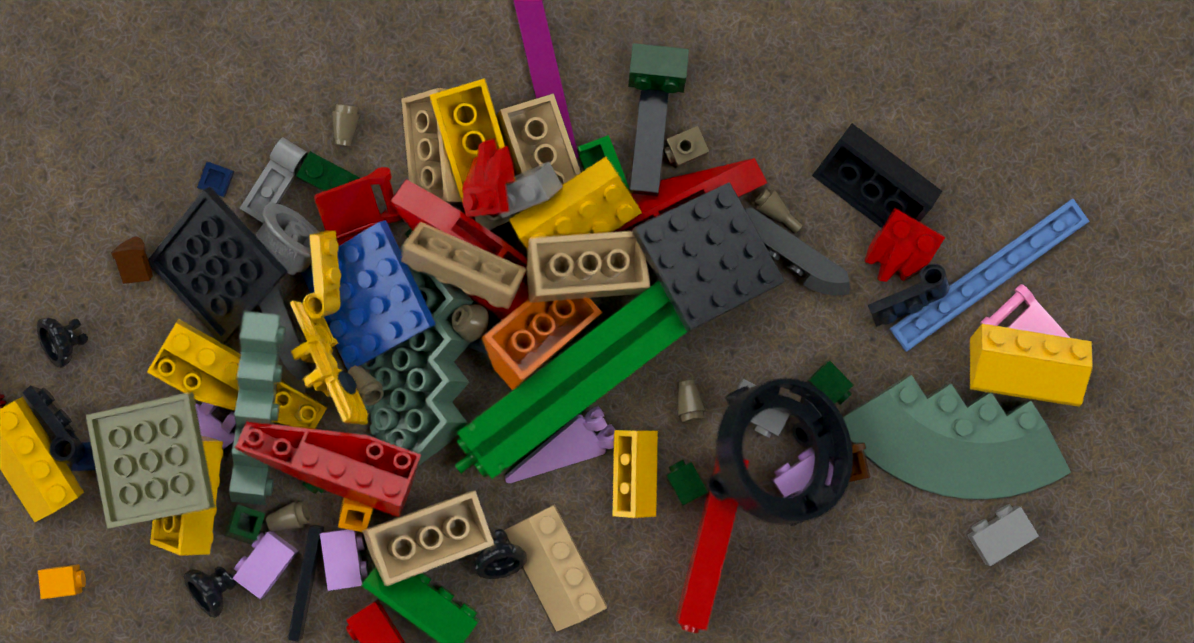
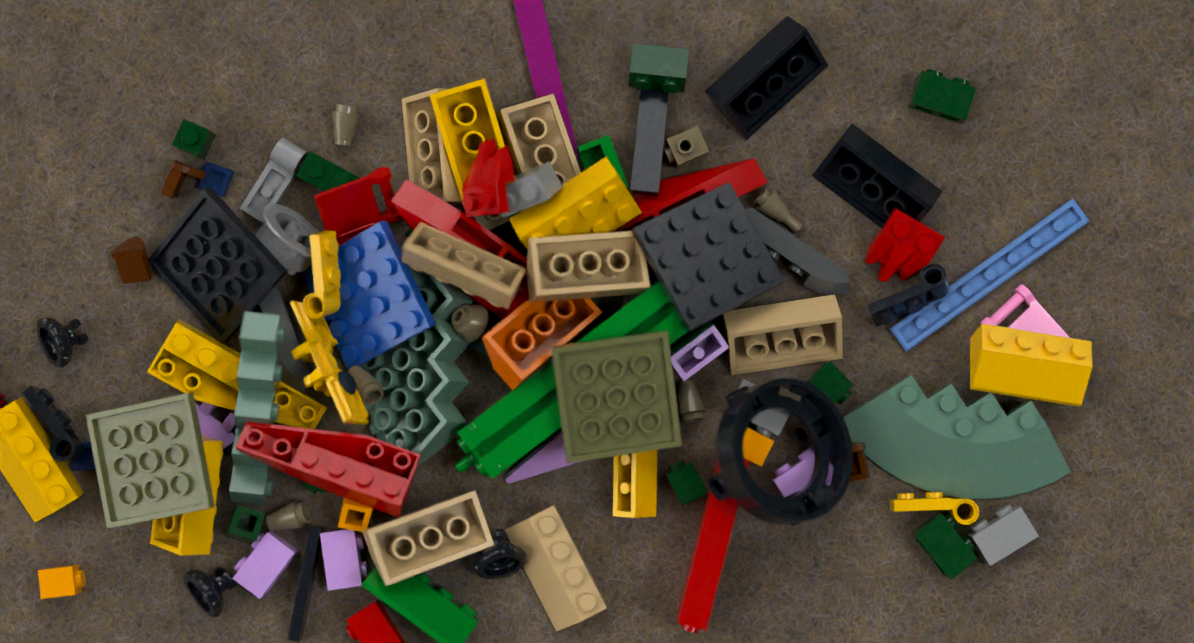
(177, 177): none -> reddish brown tile
(194, 139): none -> dark green brick
(616, 396): none -> olive plate
(696, 350): none -> lavender brick
(756, 446): none -> light orange brick
(767, 77): none -> black slope
(783, 334): none -> tan slope
(935, 501): none -> yellow plate
(942, 96): none -> dark green brick
(945, 545): none -> dark green brick

